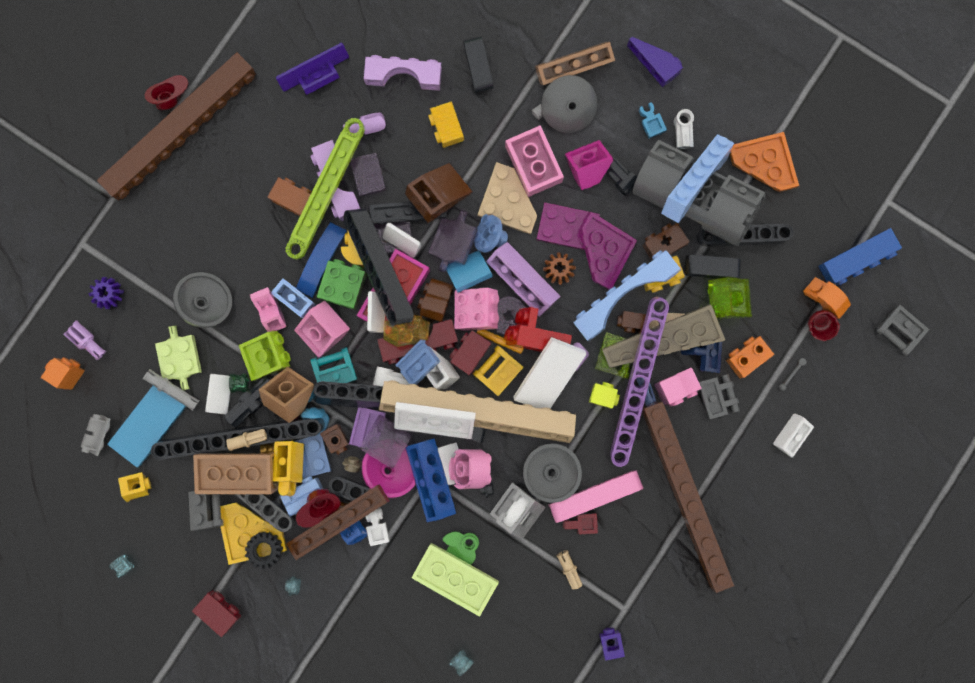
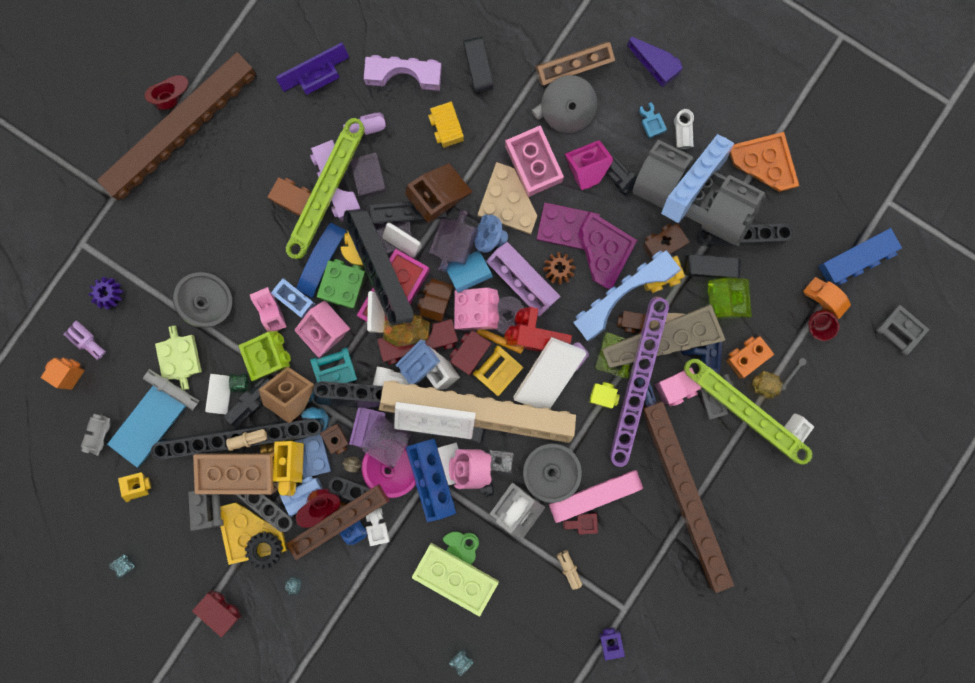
(506, 463): none -> clear brick
(748, 411): none -> lime plate
(767, 384): none -> clear yellow head

